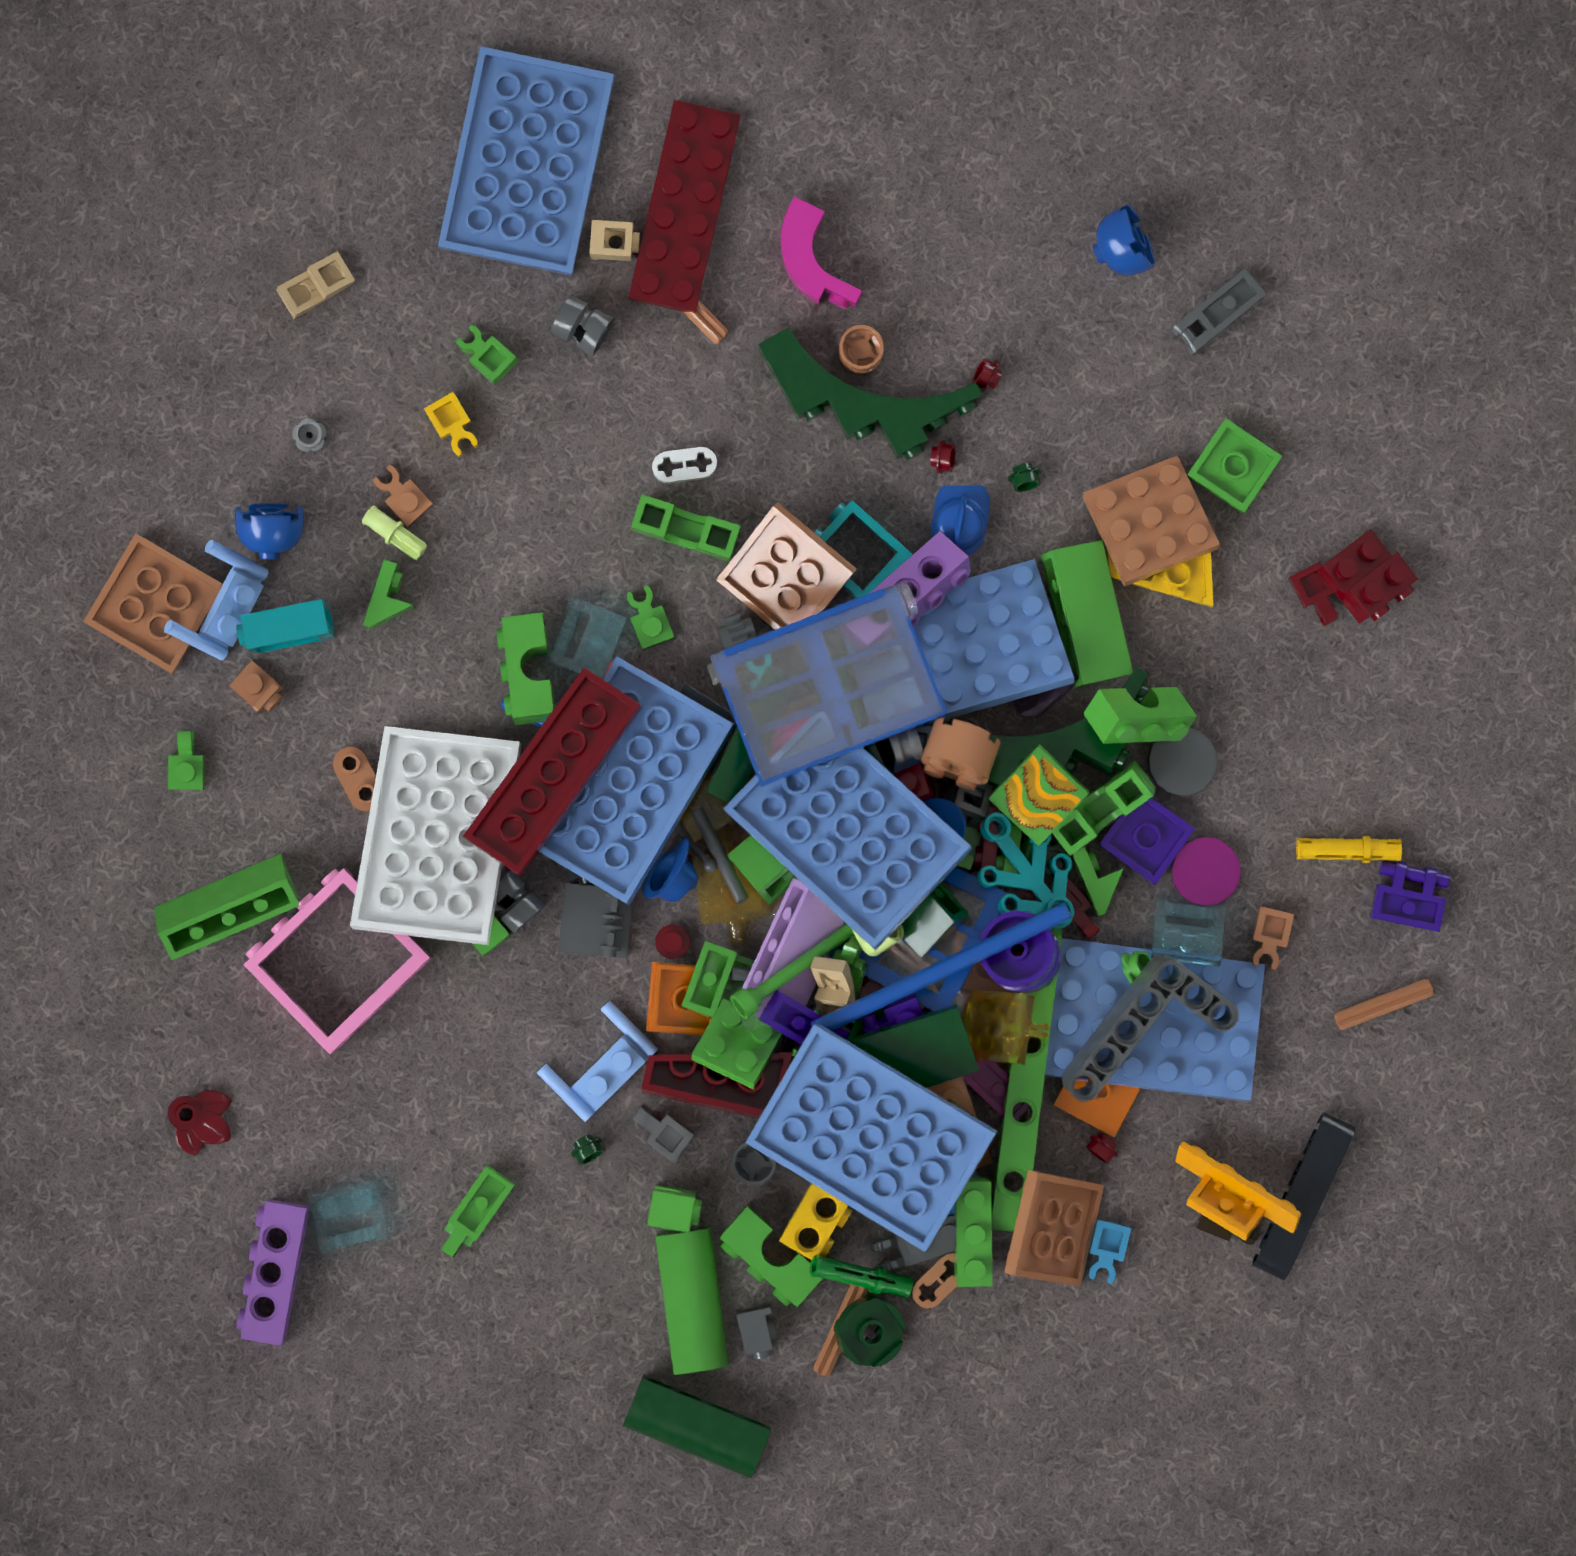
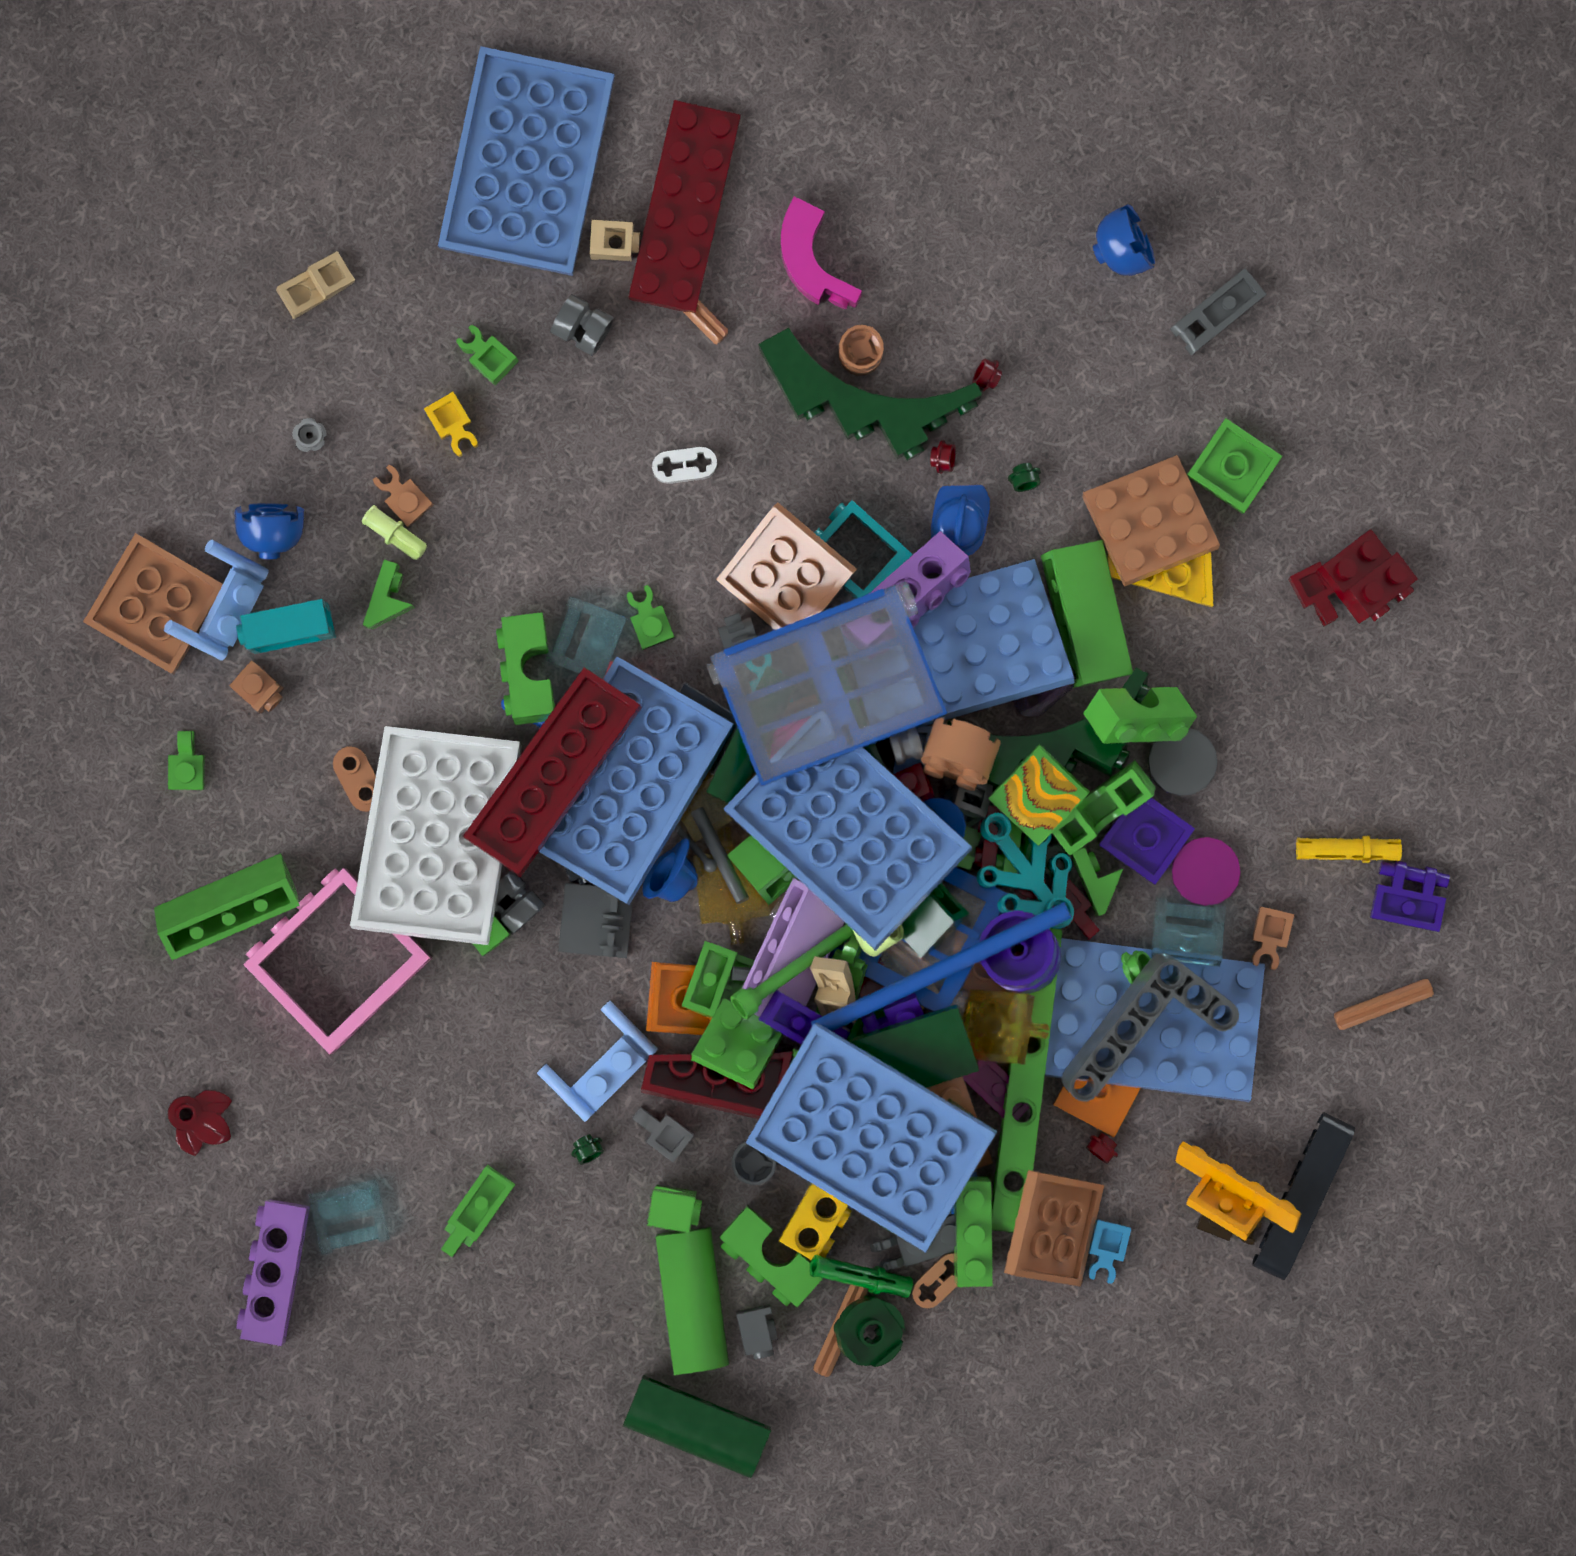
(672, 941): dark red plate -> none
(685, 529): bright green arch -> none

